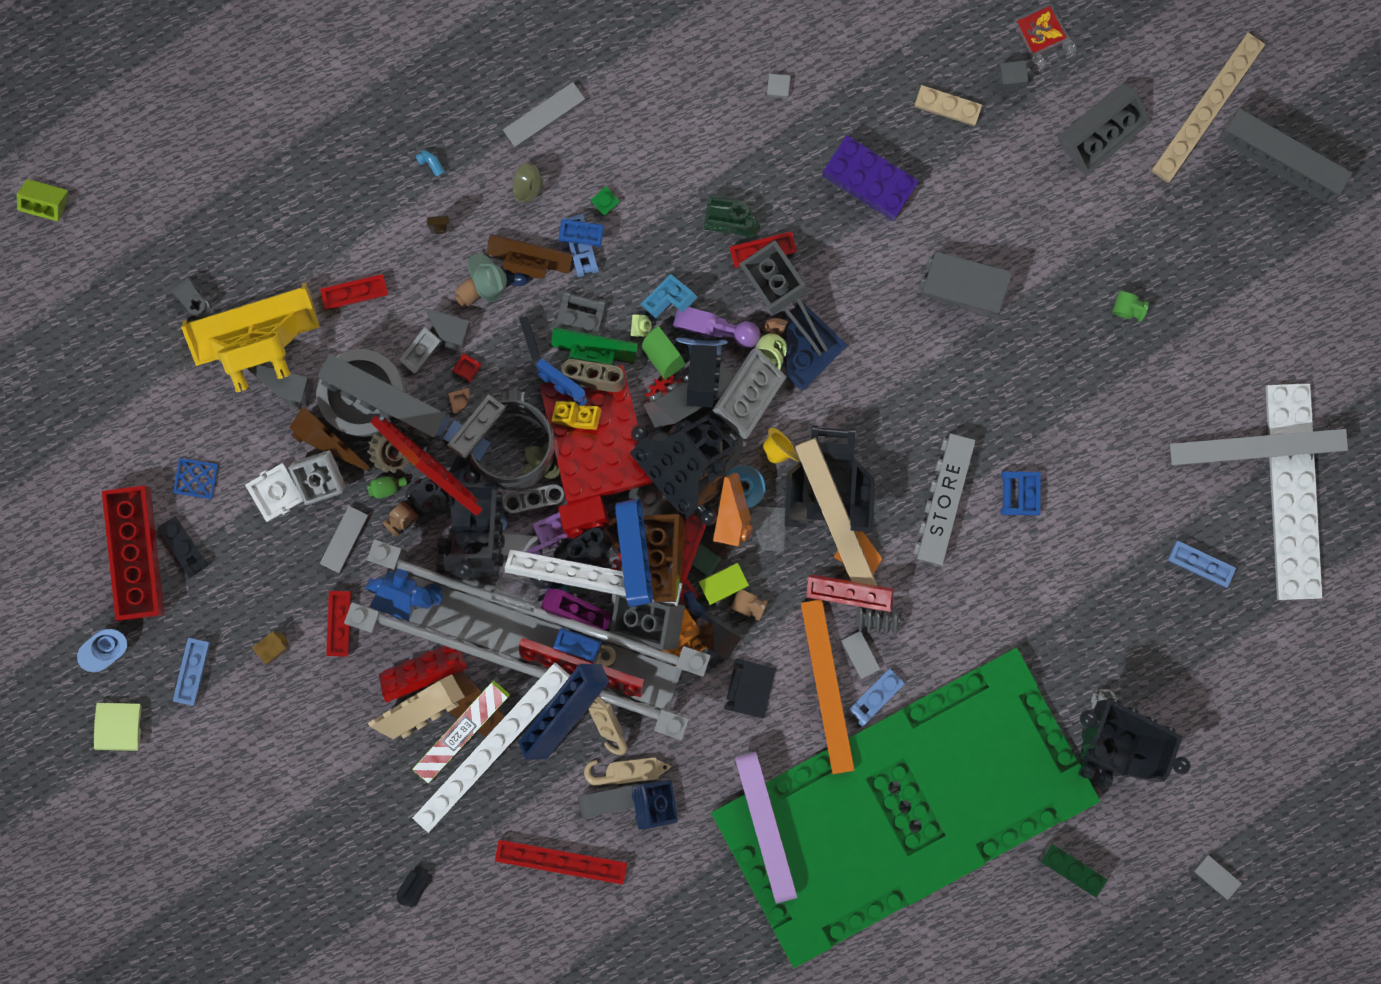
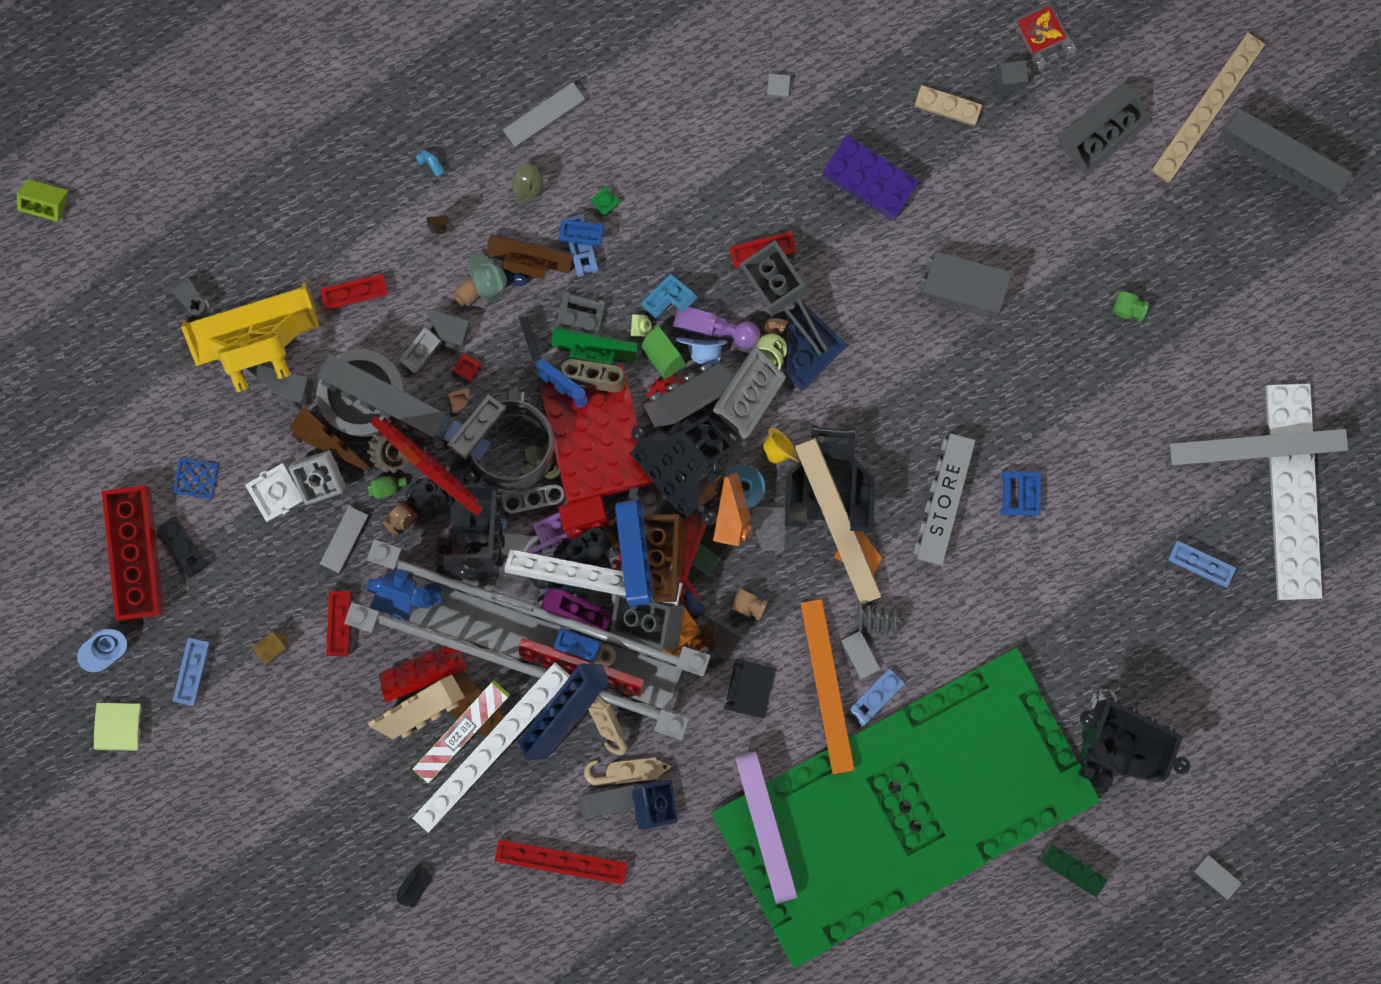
(576, 416): yellow slope -> none
(703, 376): black brick -> none
(722, 217): clear green piece -> none
(723, 583): lime brick -> none
(850, 593): plate -> none

